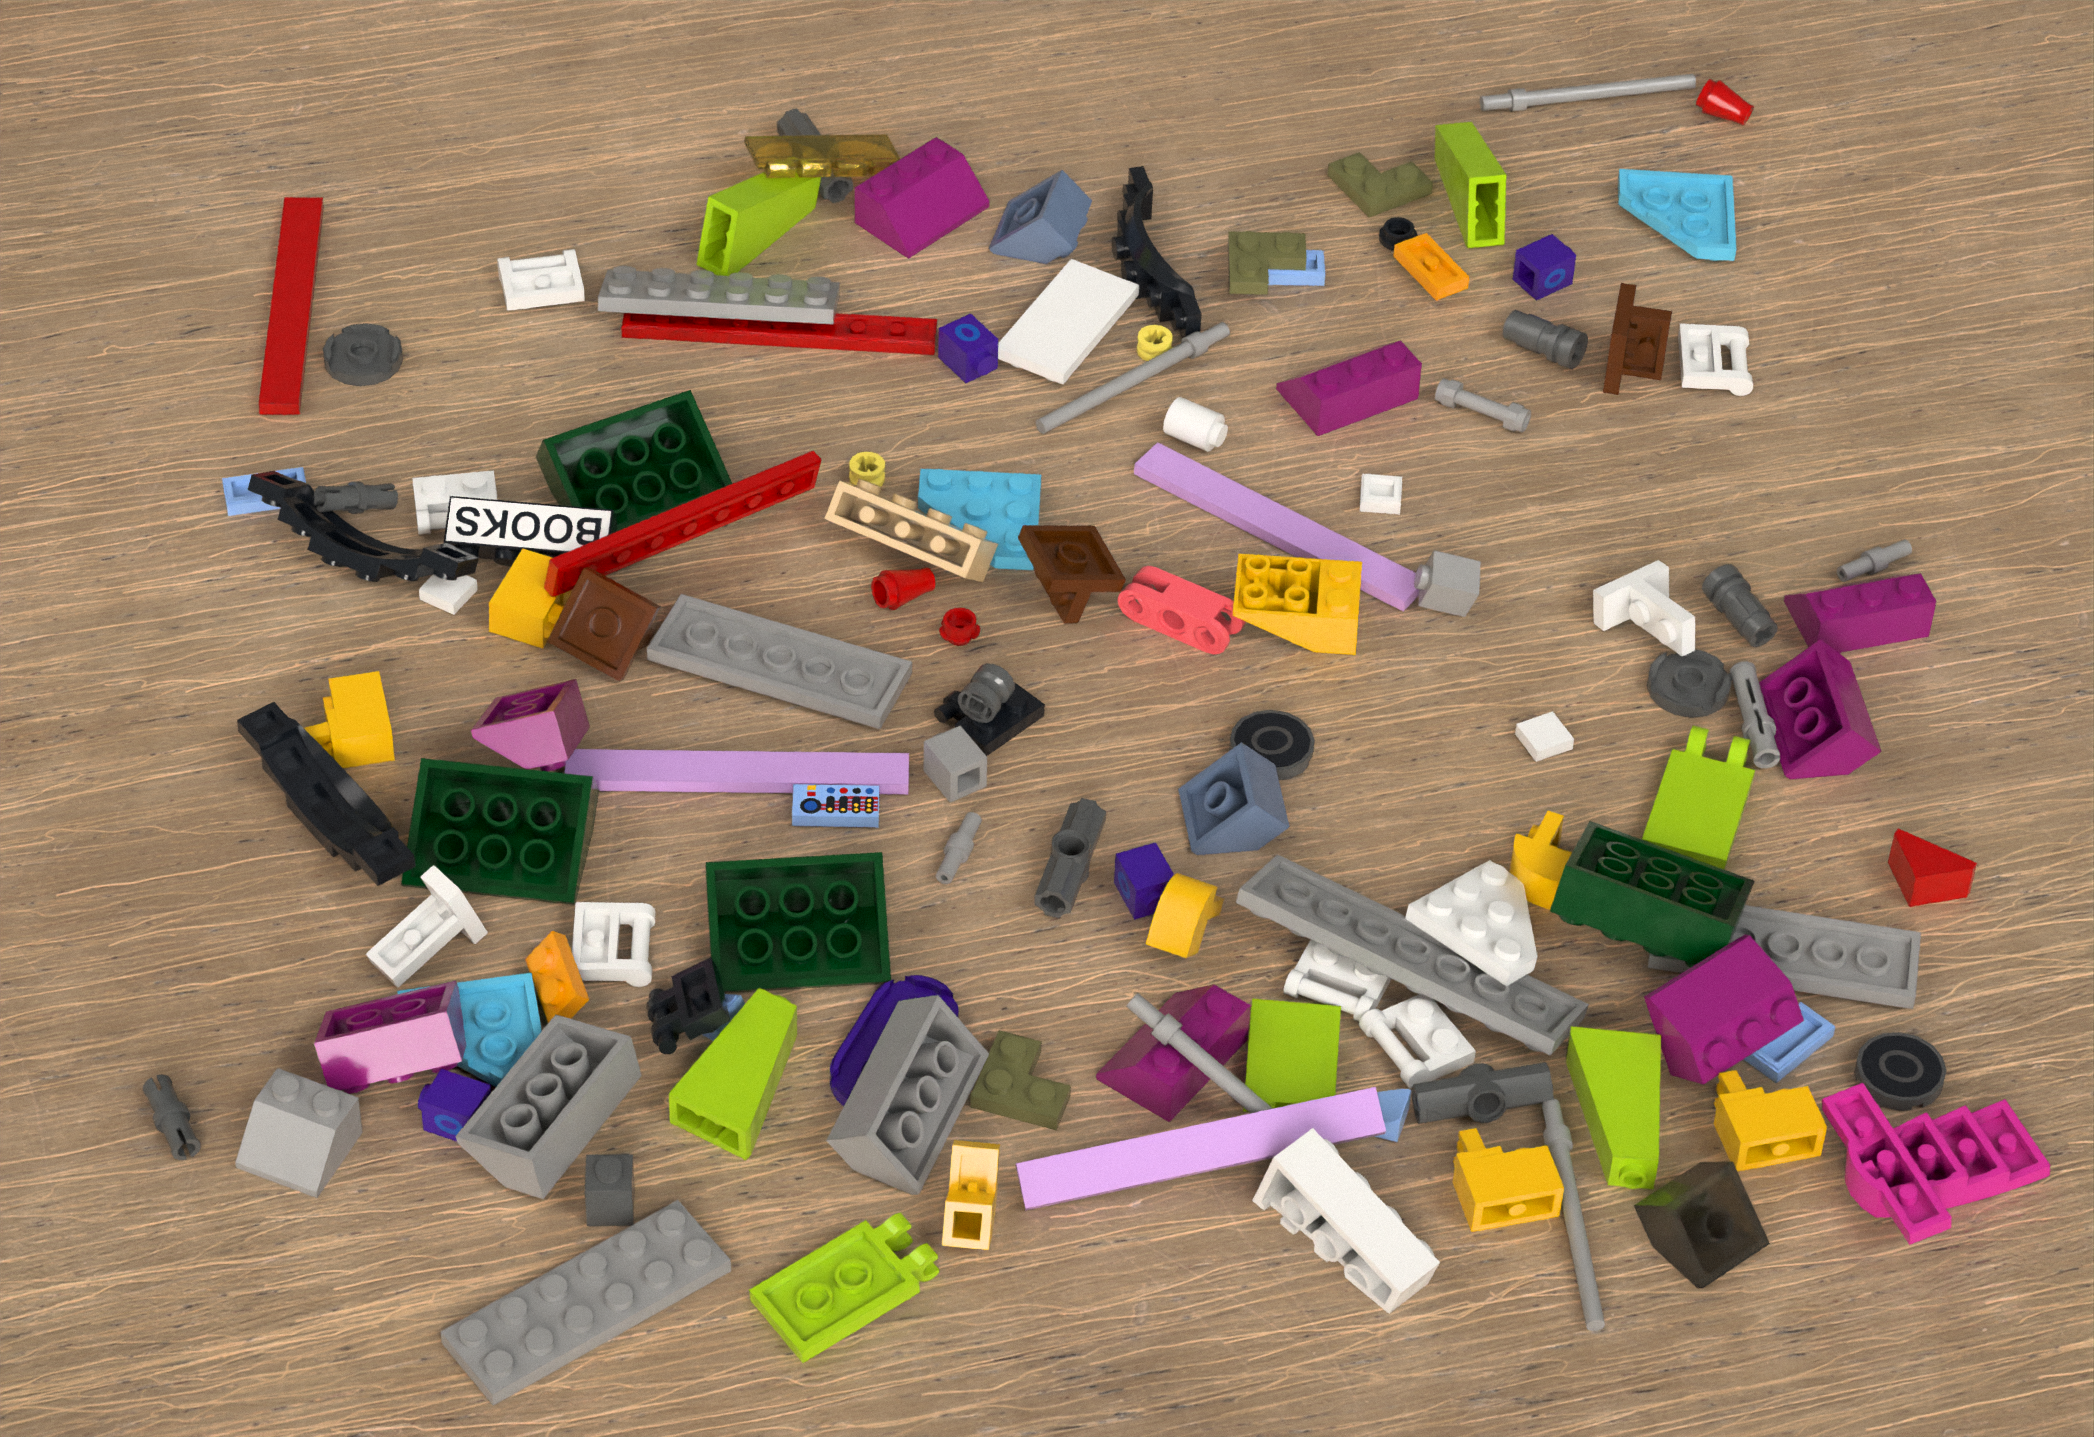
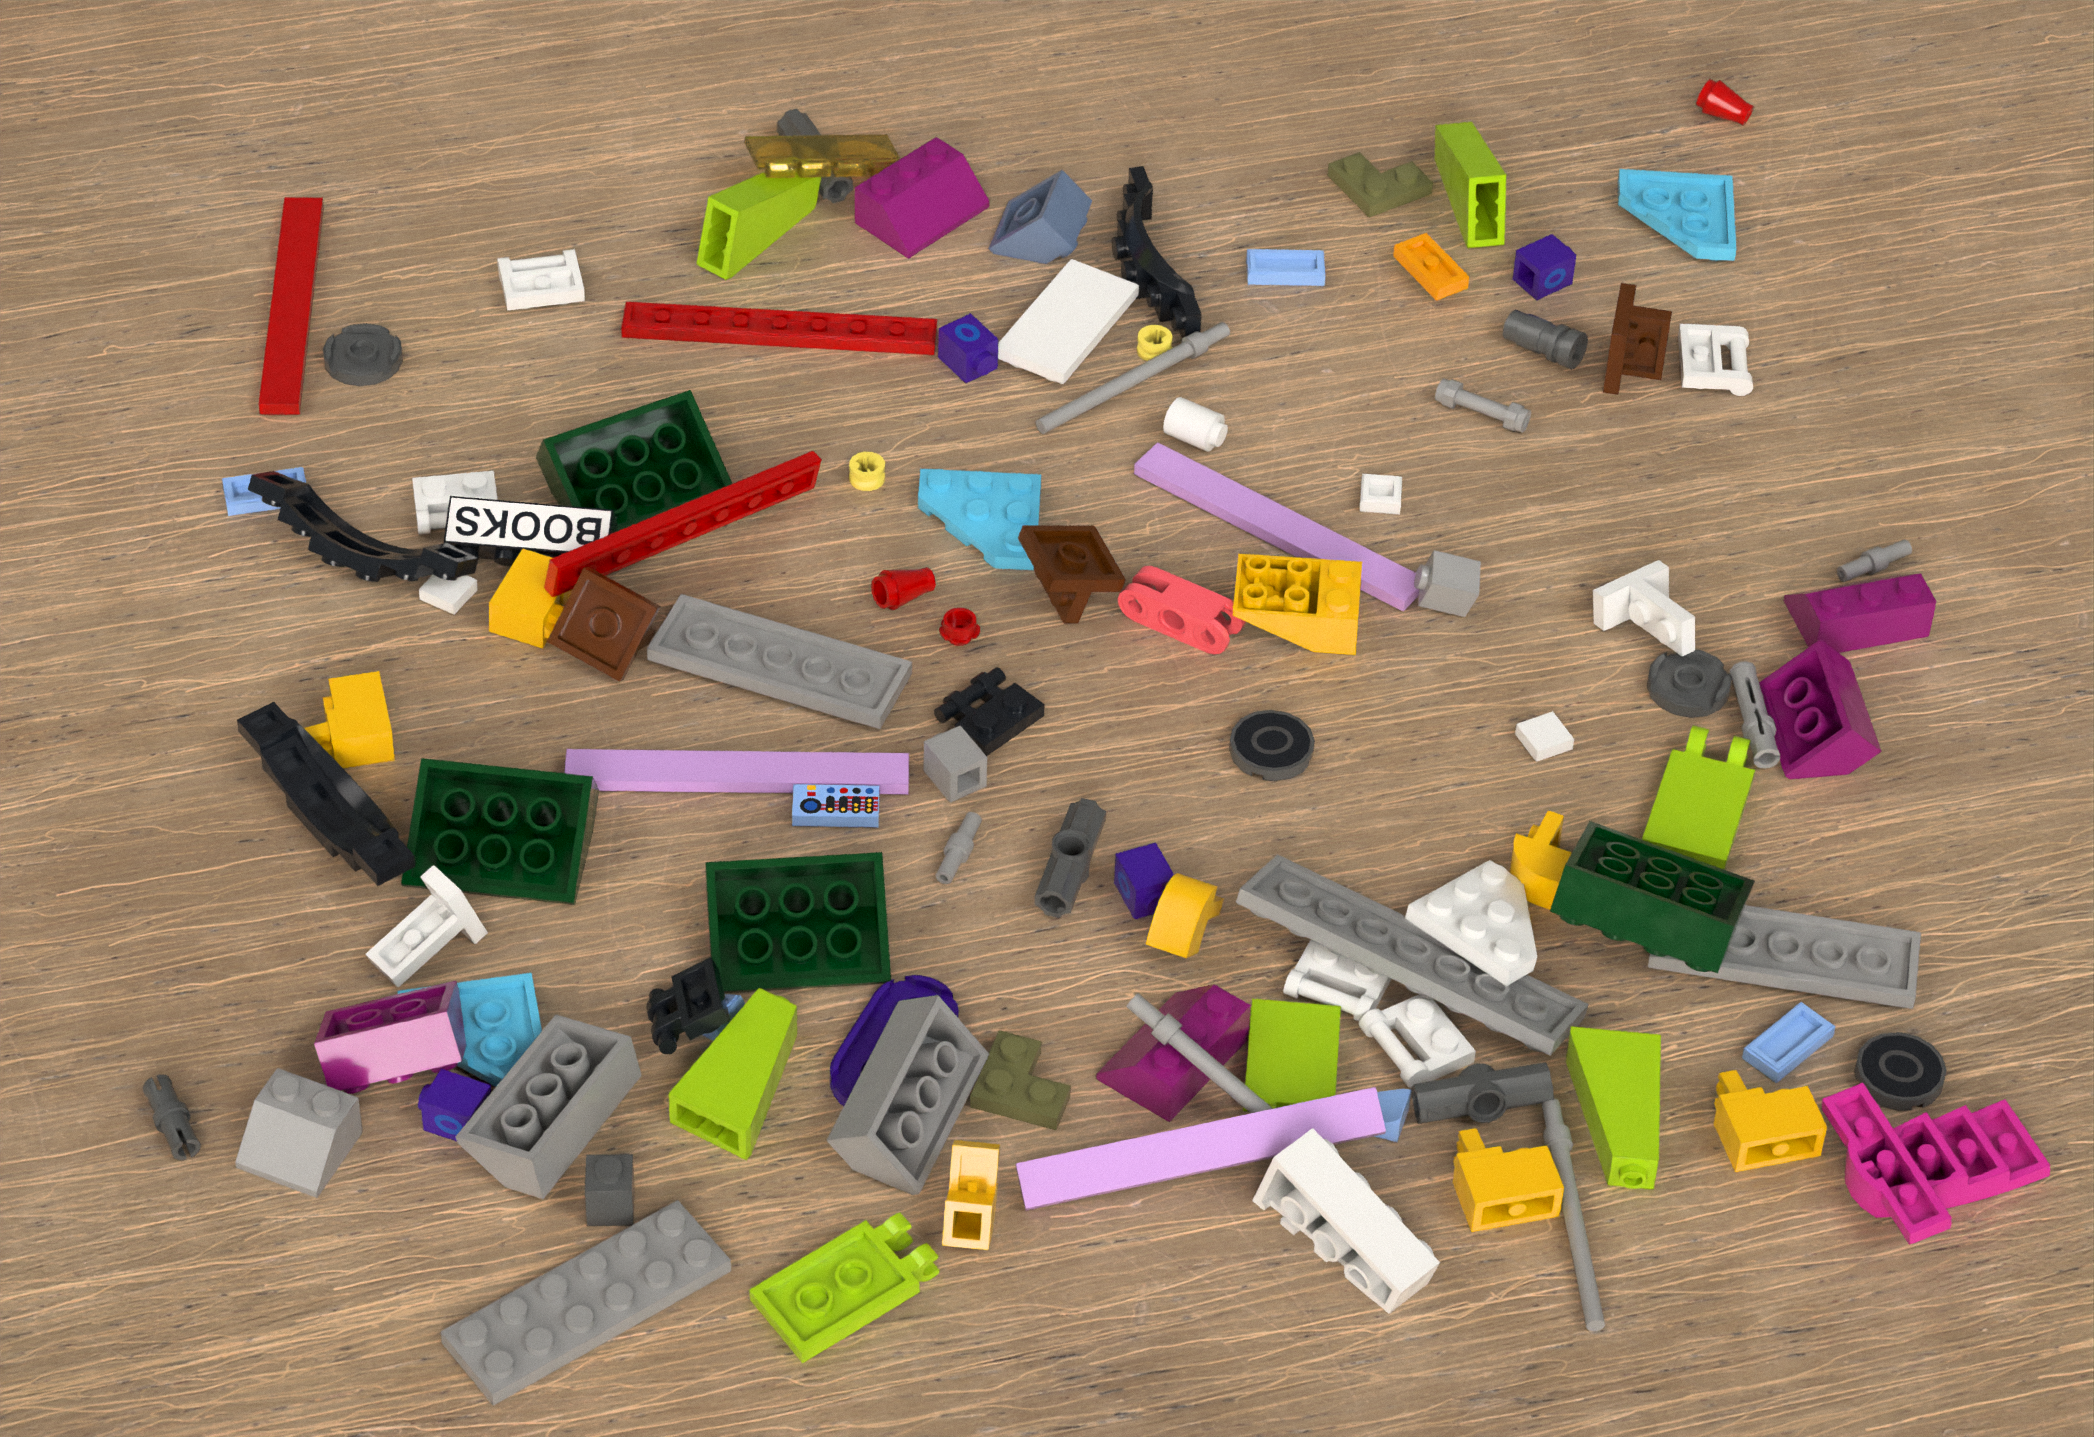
(355, 497): dark grey pin -> none
(535, 725): slope -> none
(556, 977): light orange plate -> none
(598, 940): white plate -> none
(719, 296): light grey plate -> none
(911, 531): tan brick -> none
(986, 693): dark grey wheel -> none
(1234, 804): sand blue slope -> none
(1256, 252): olive plate -> none
(1354, 387): magenta slope -> none
(1396, 231): black plate -> none
(1519, 98): light grey bar -> none
(1703, 1222): clear smoke slope -> none
(1722, 1010): magenta slope -> none
(1733, 596): dark grey axle -> none
(1928, 871): red slope -> none

